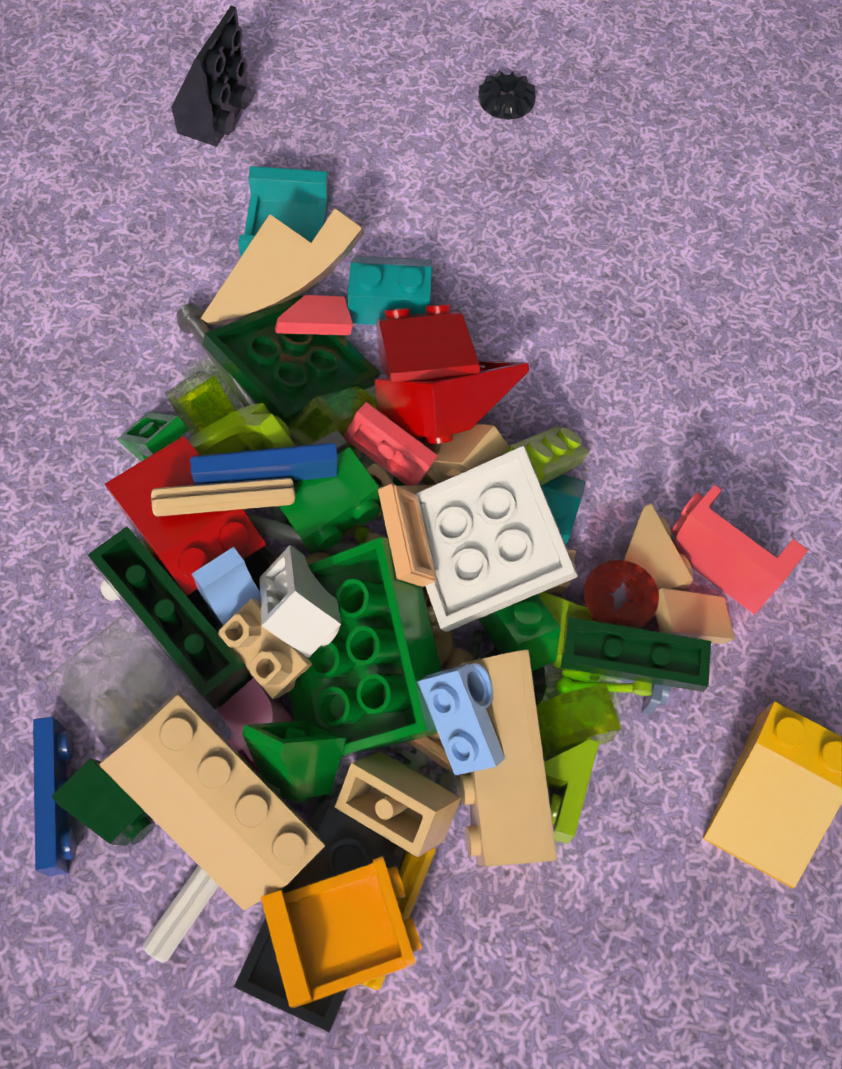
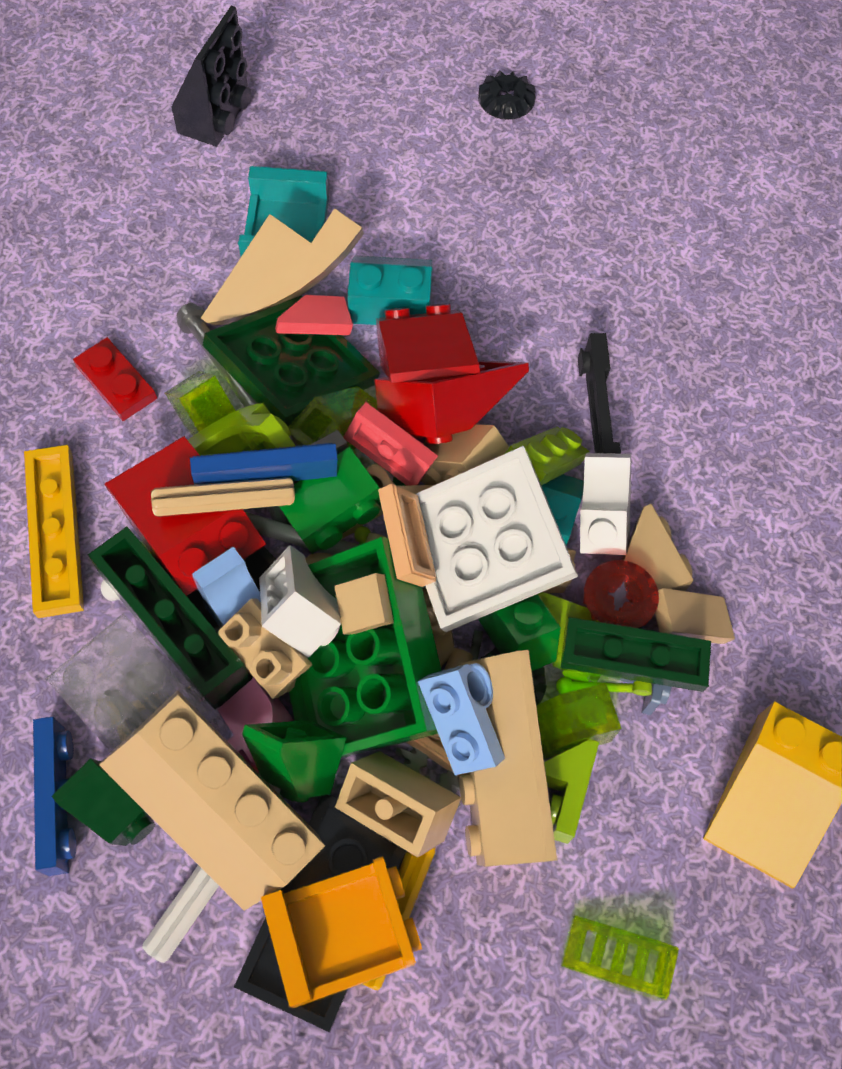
(53, 532): none -> yellow plate
(115, 379): none -> red plate
(152, 434): green slope -> none
(364, 604): none -> tan tile
(596, 366): none -> black container
(606, 504): none -> white arch
(664, 968): none -> clear neon green slope
(729, 556): coral panel -> none

